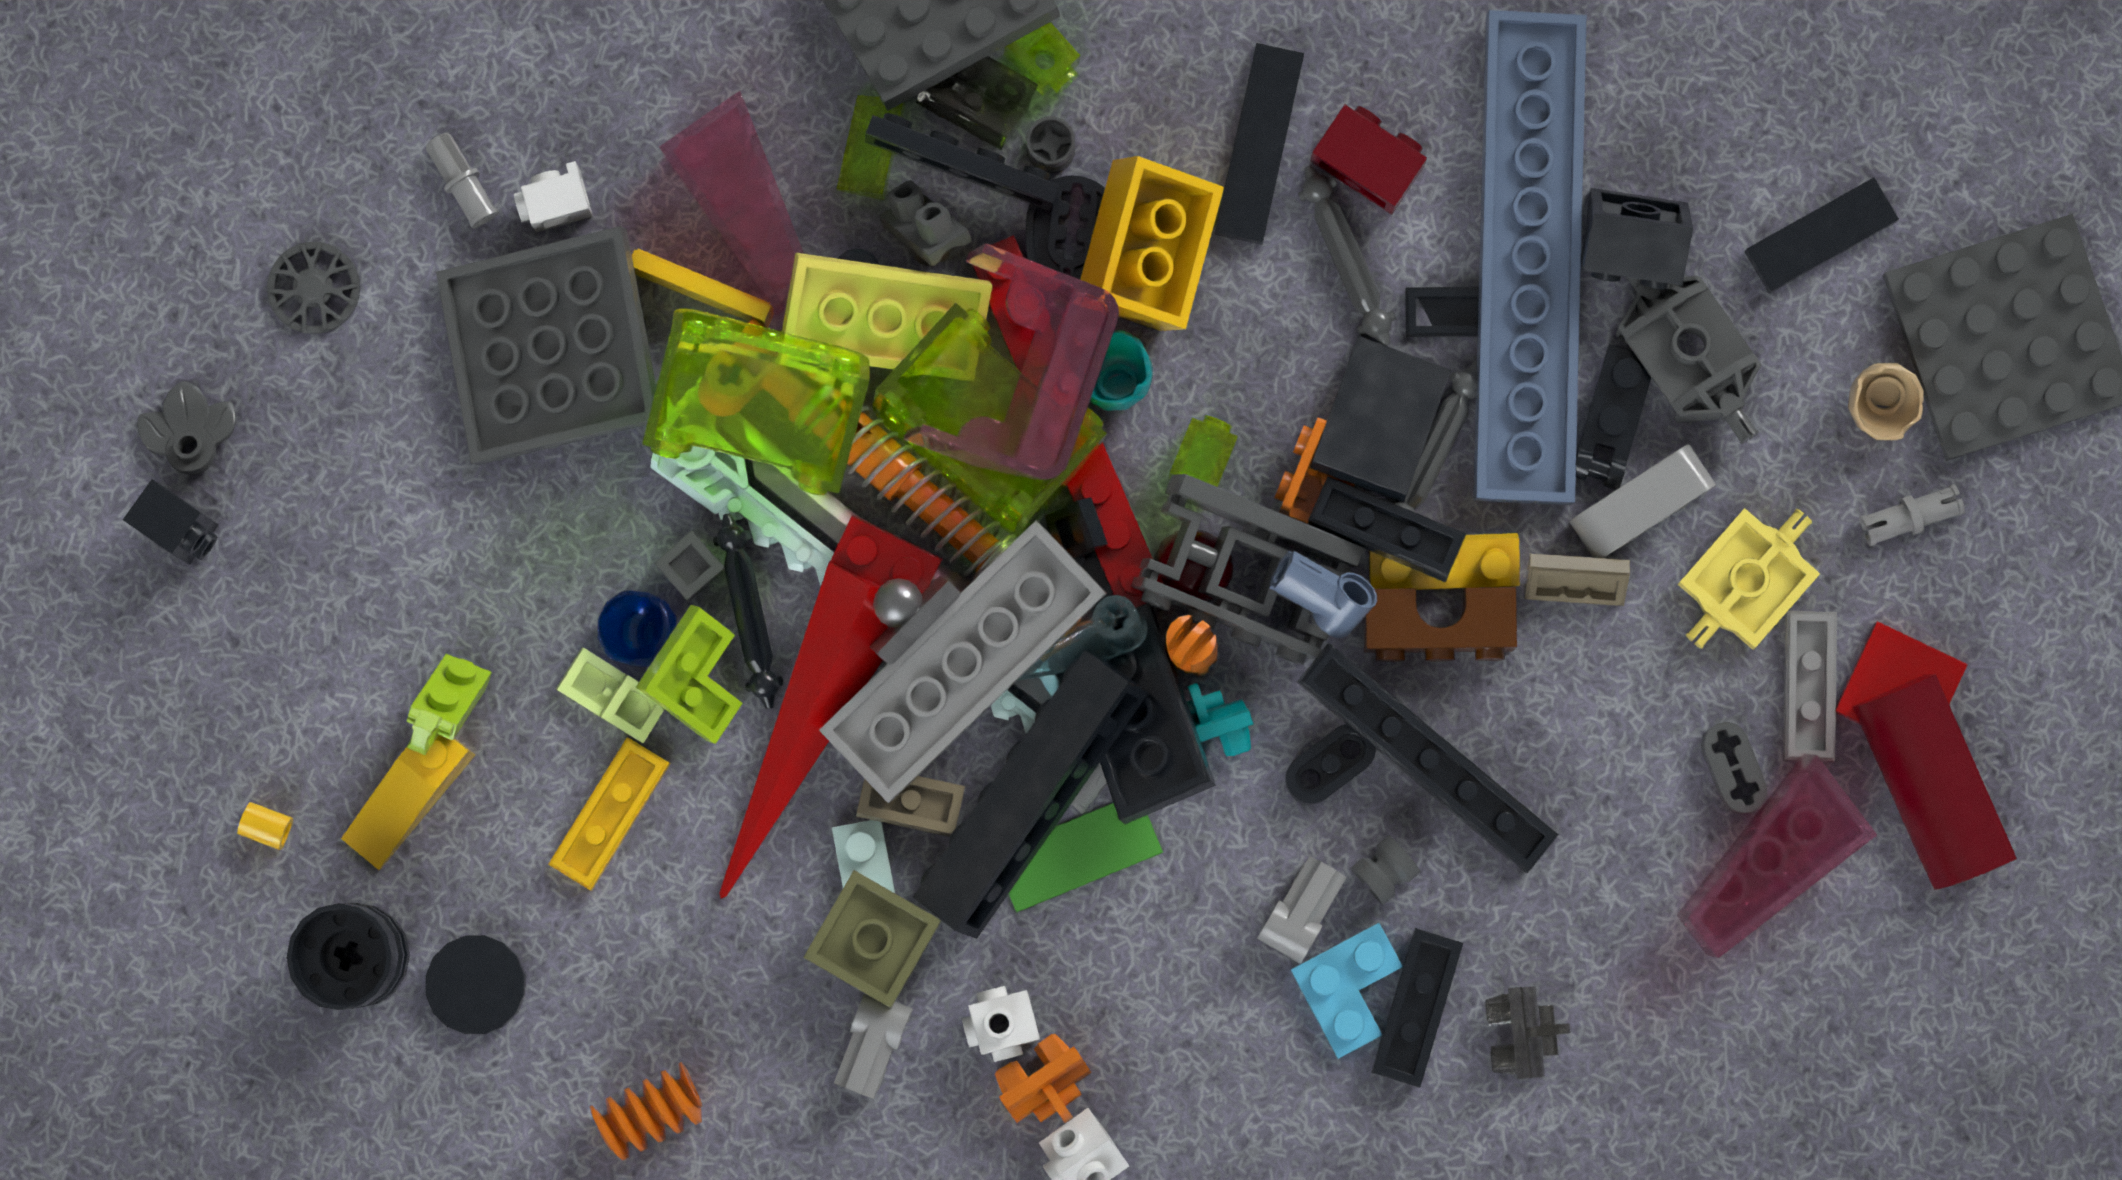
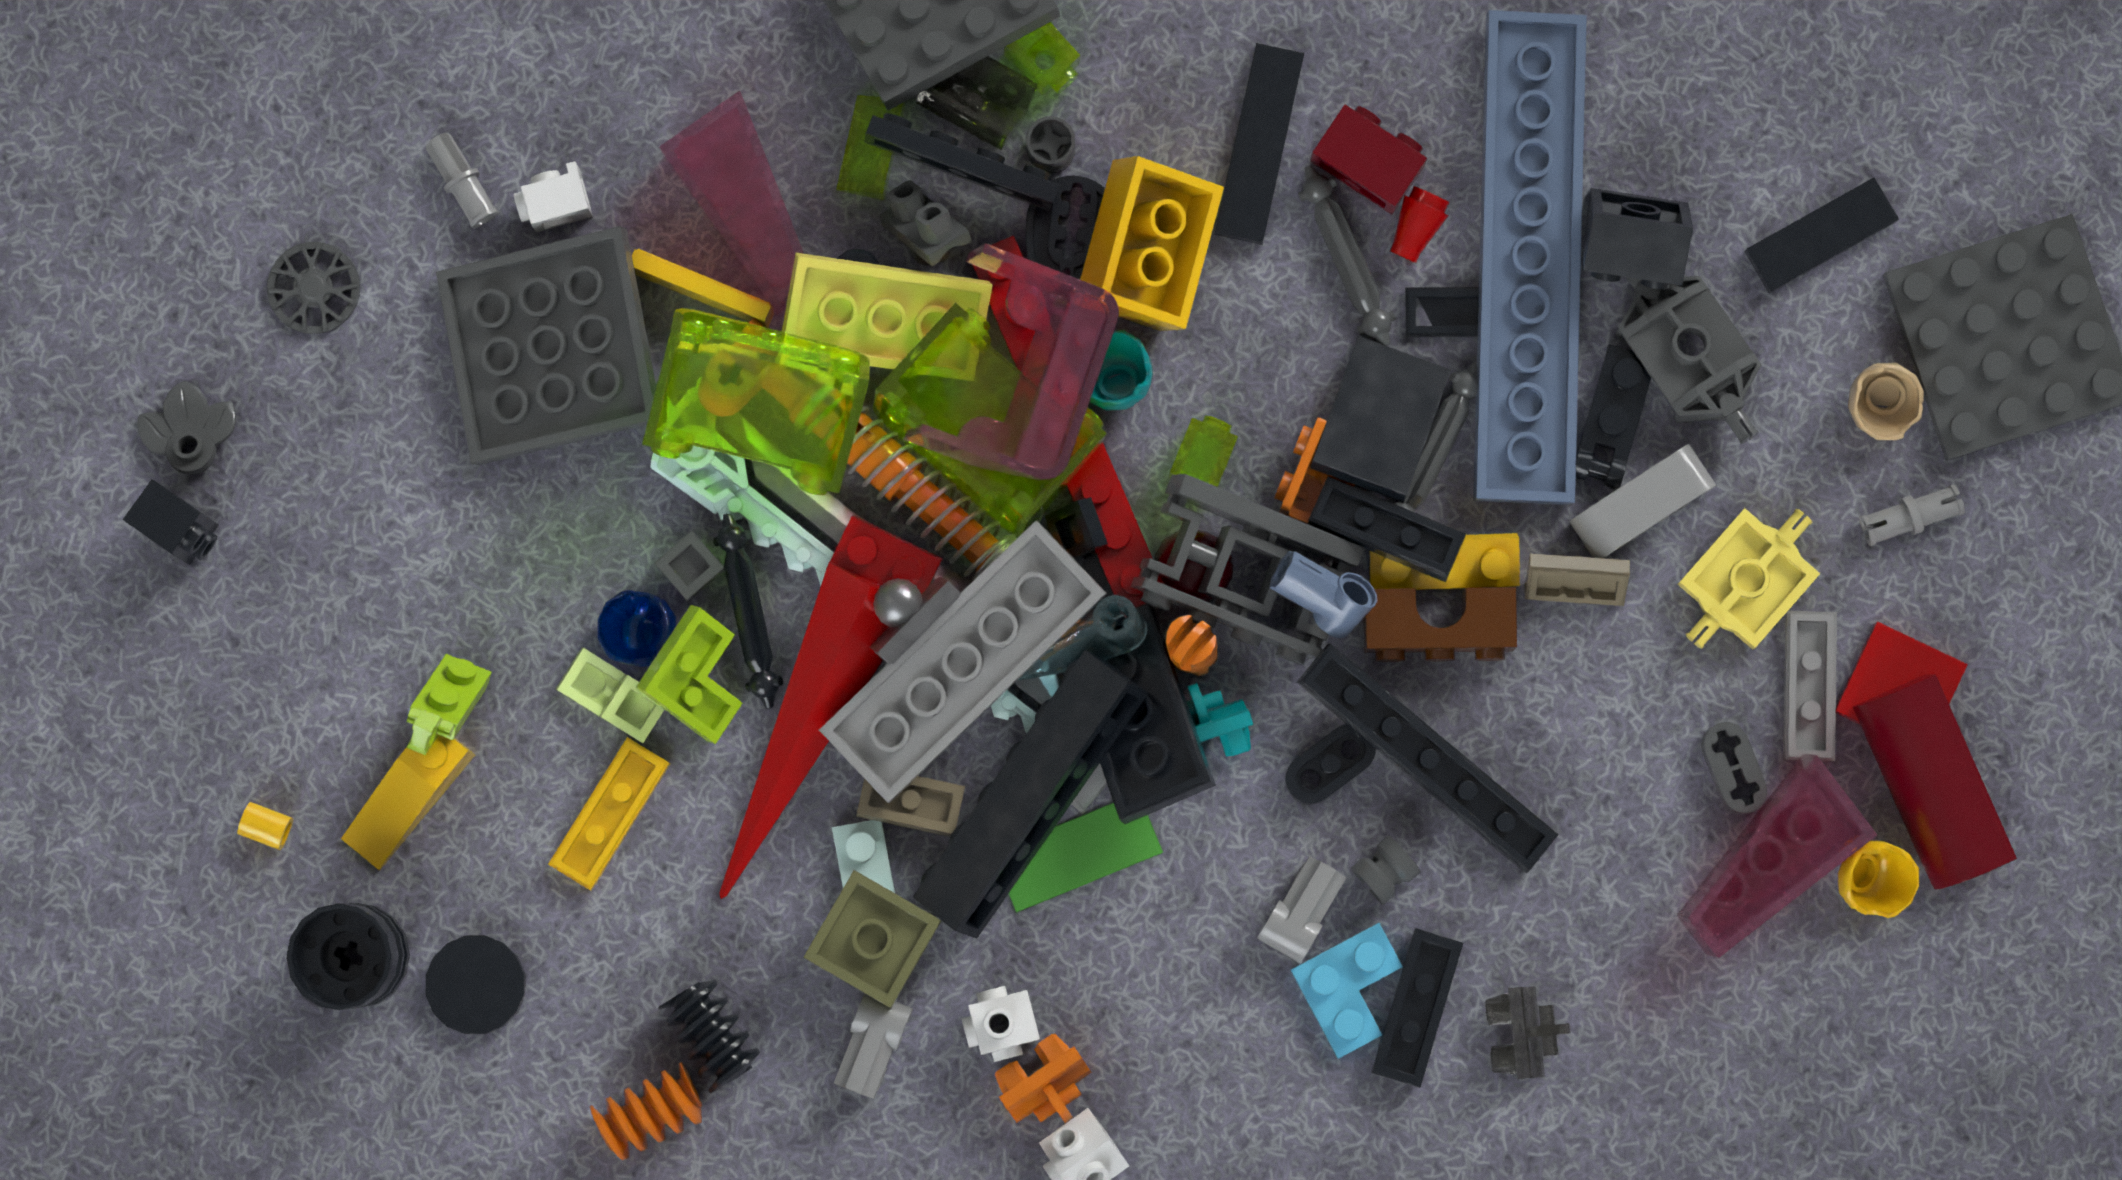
(710, 1033): none -> black piece
(1418, 223): none -> red cone
(1878, 879): none -> yellow hair

